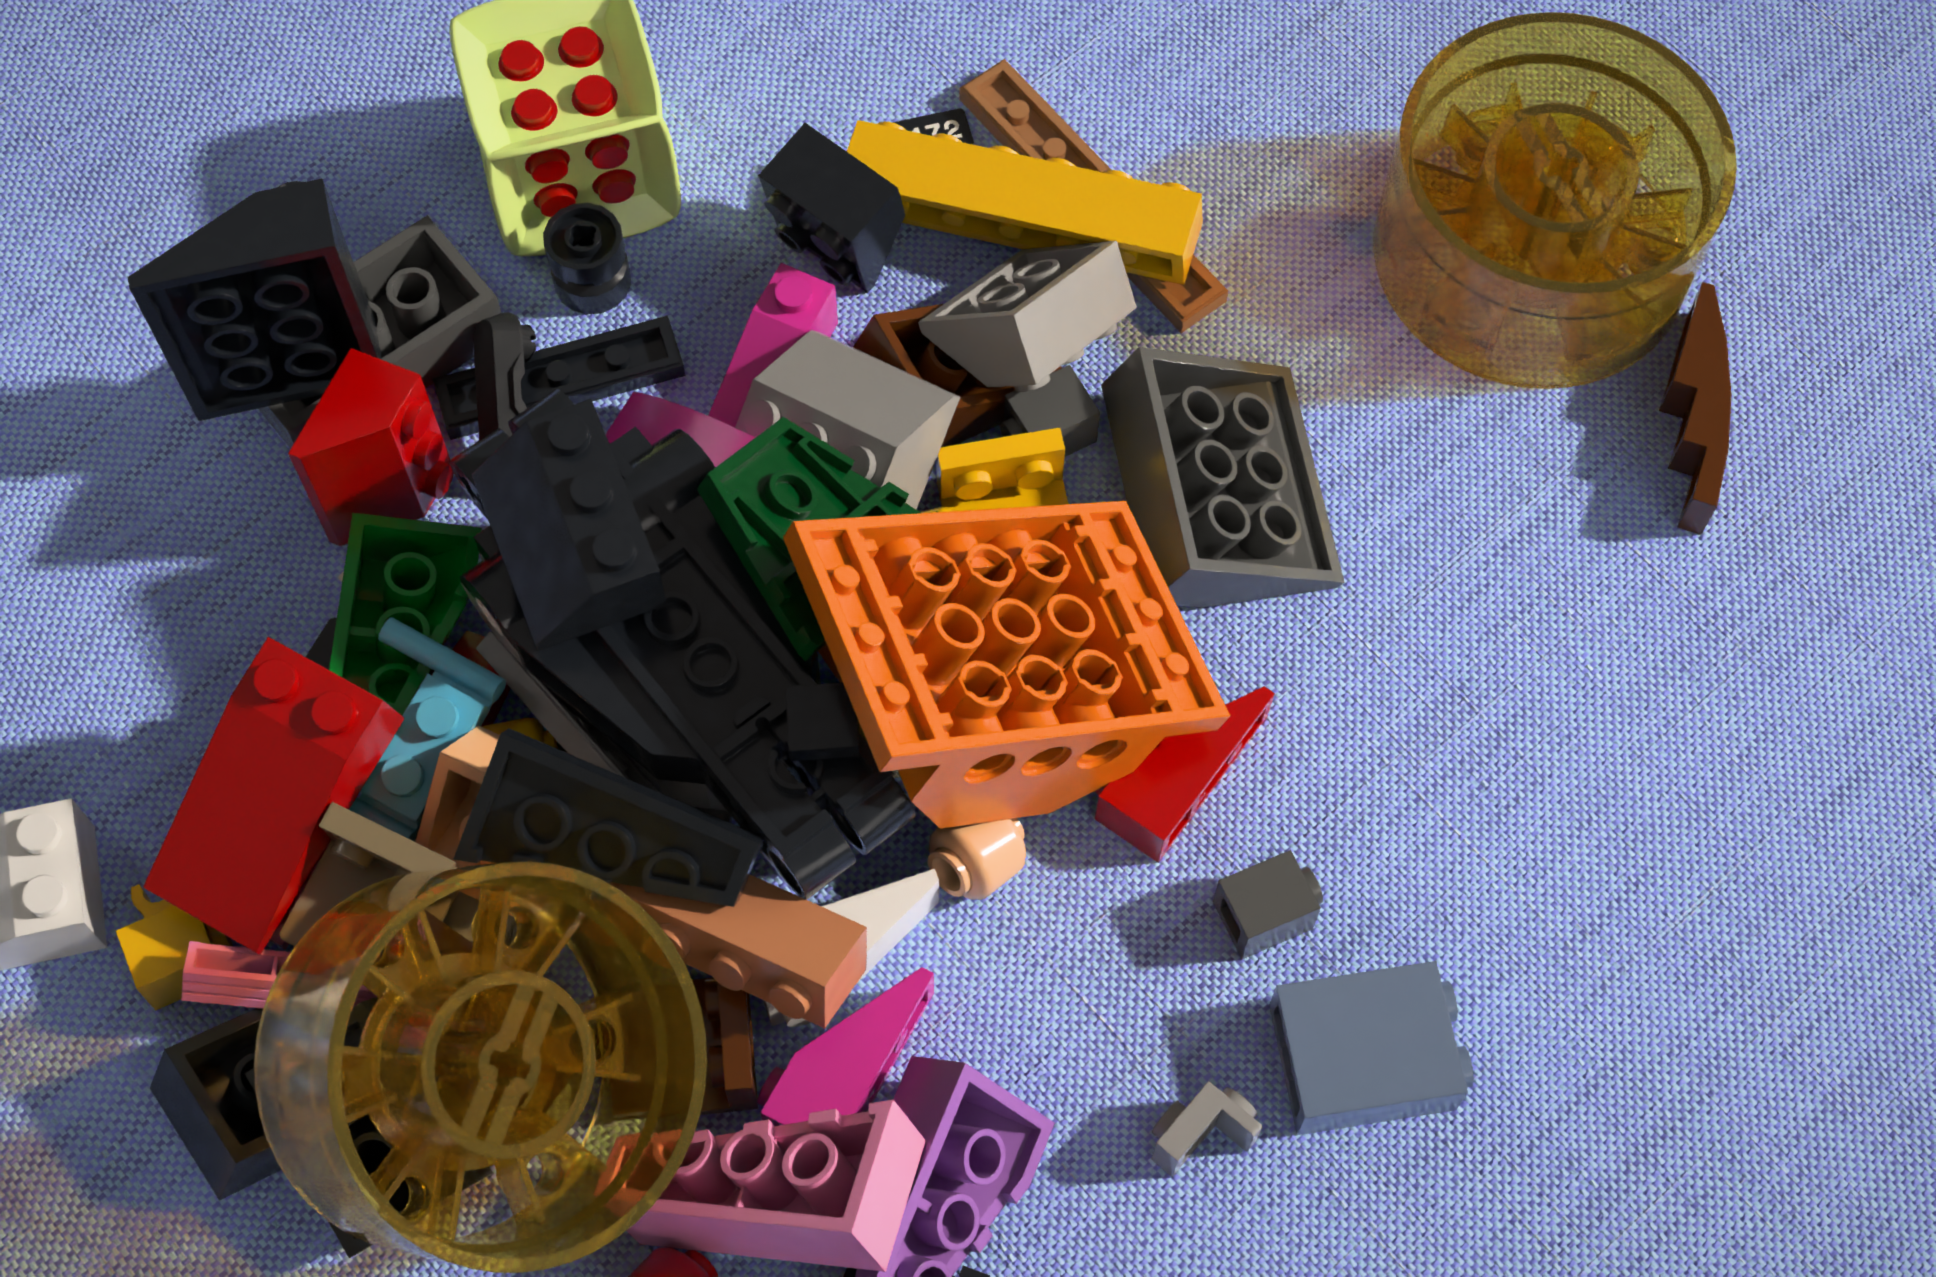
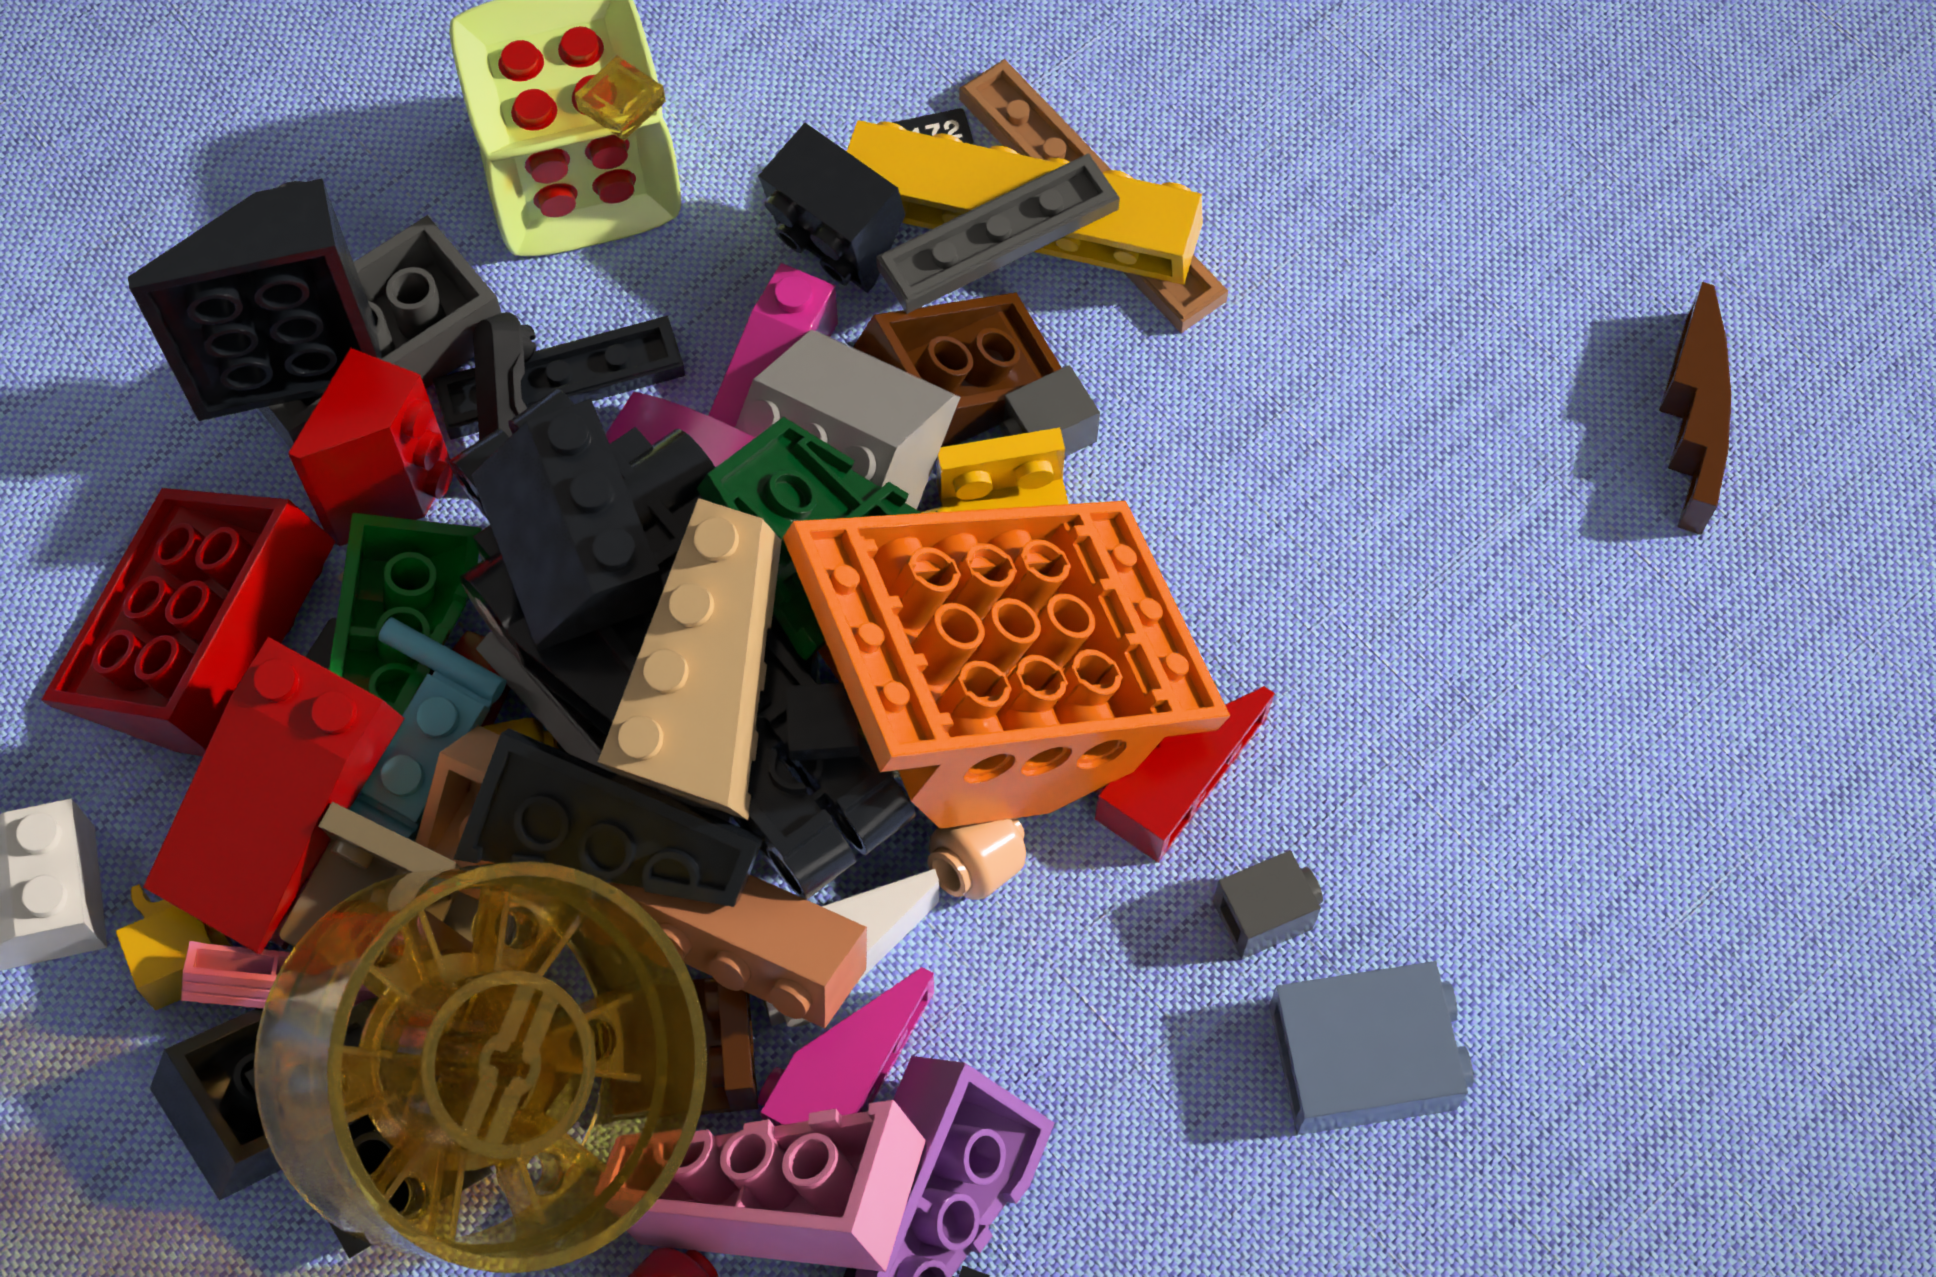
(189, 614): none -> red slope
(587, 258): black wheel -> none
(620, 97): none -> clear yellow tile
(702, 666): none -> tan wedge
(997, 233): none -> dark grey tile
(1033, 313): light grey slope -> none
(1185, 1128): light grey bracket -> none
(1220, 477): dark grey slope -> none
(1525, 251): clear yellow wheel -> none

